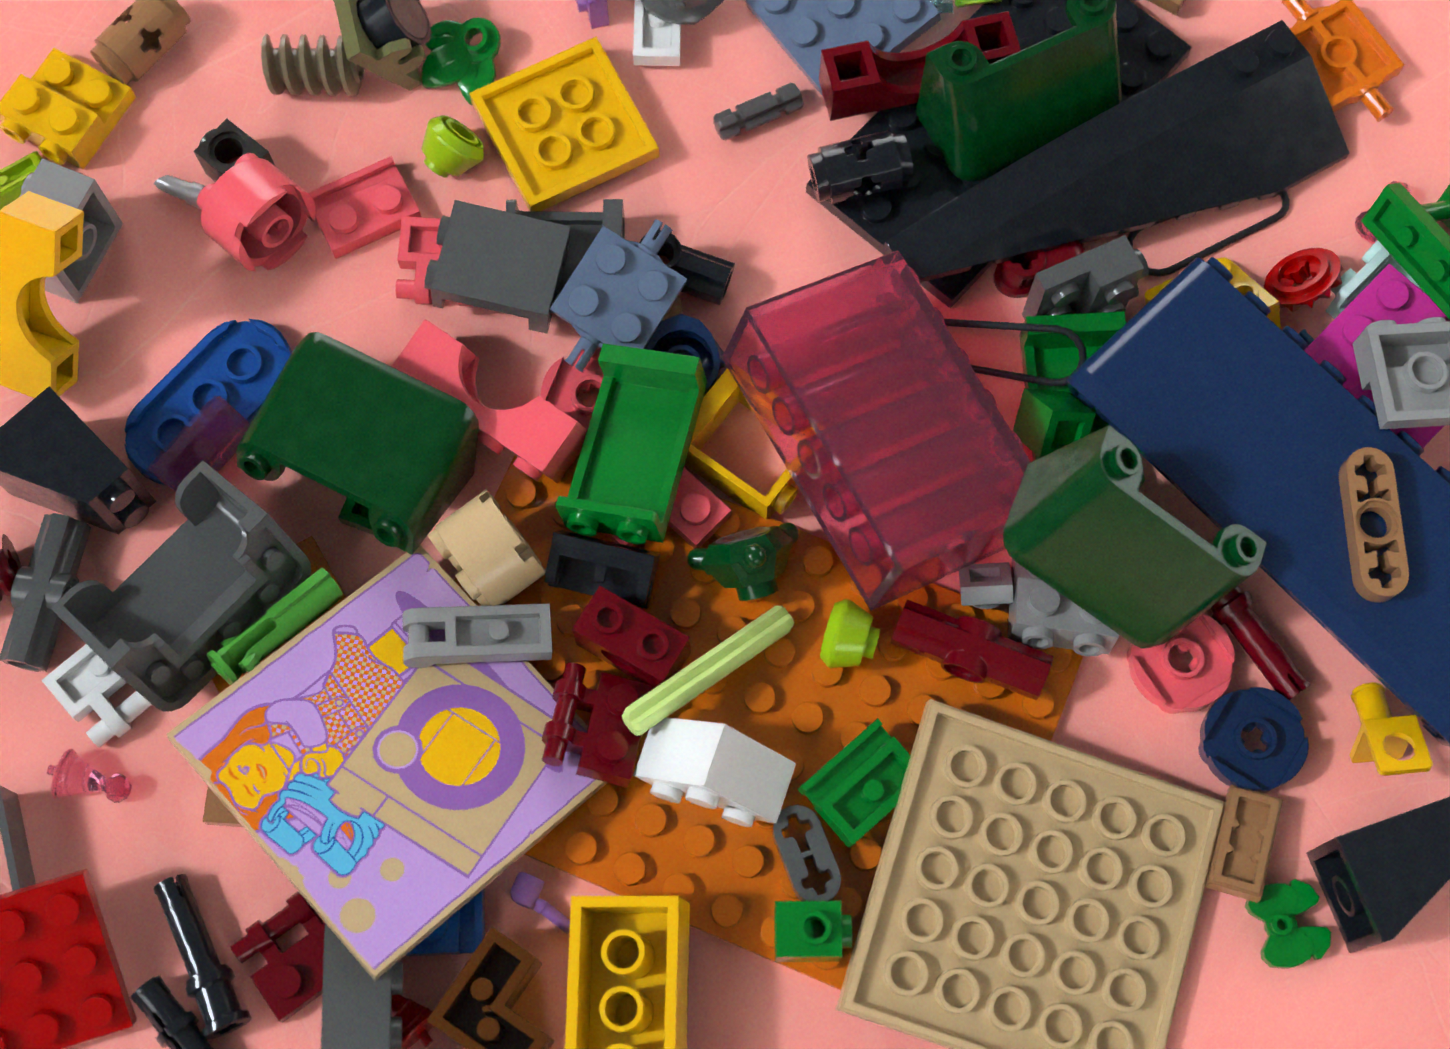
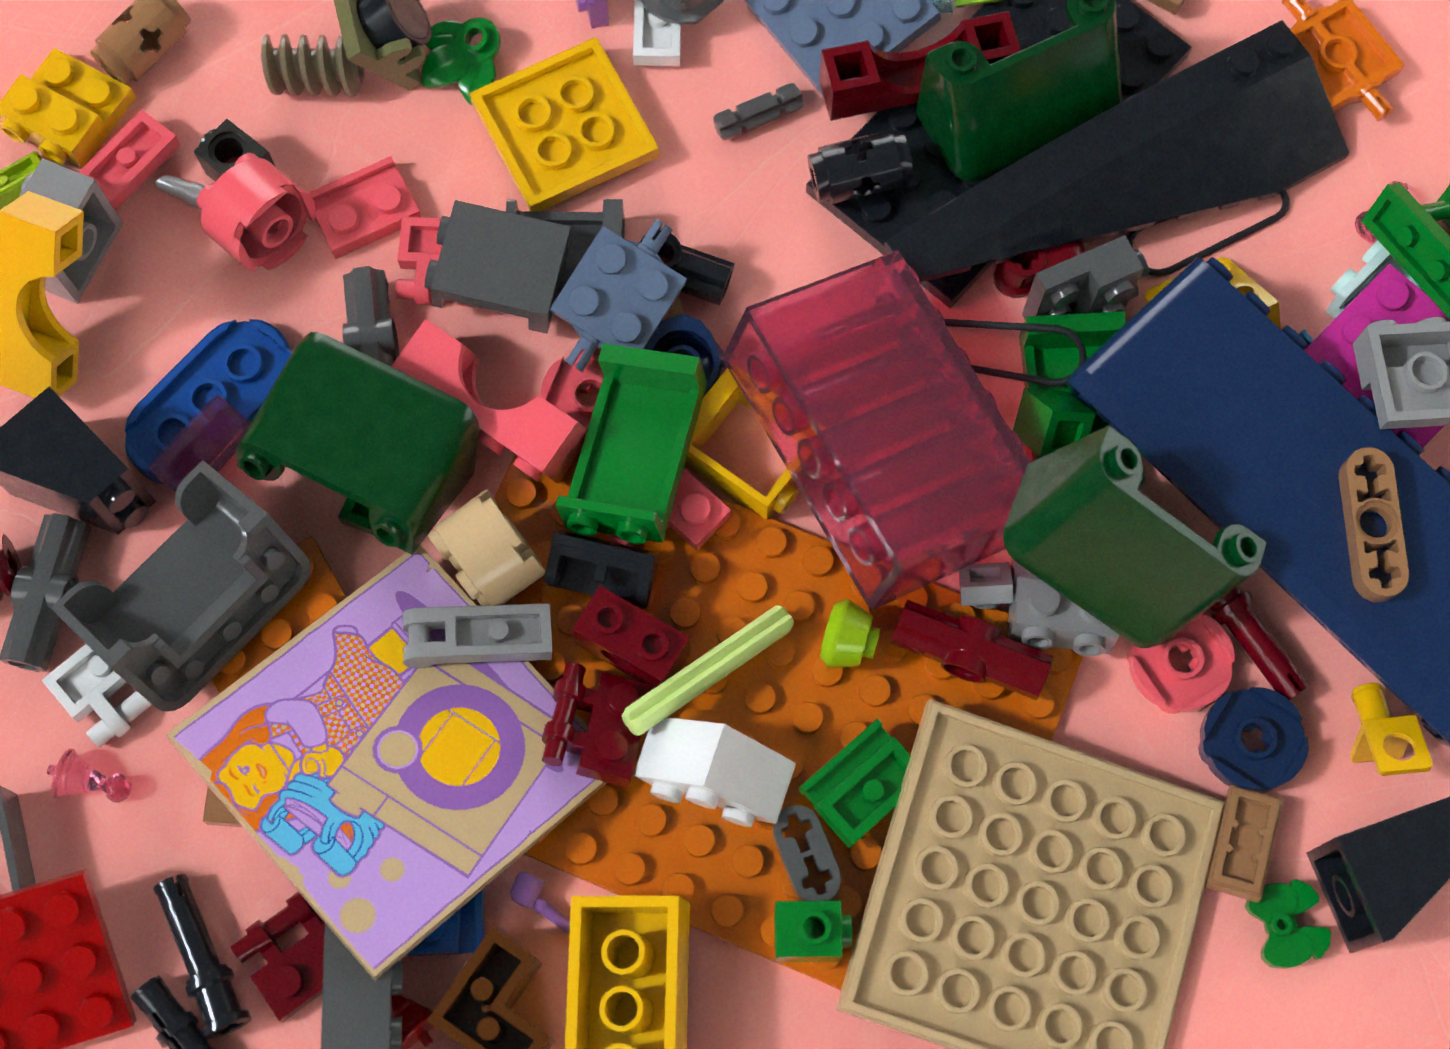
(131, 157): none -> coral plate
(276, 626): bright green piece -> none
(368, 315): none -> dark grey piece
(450, 147): lime cone -> none
(747, 559): dark green rock -> none
(1295, 269): red gear -> none

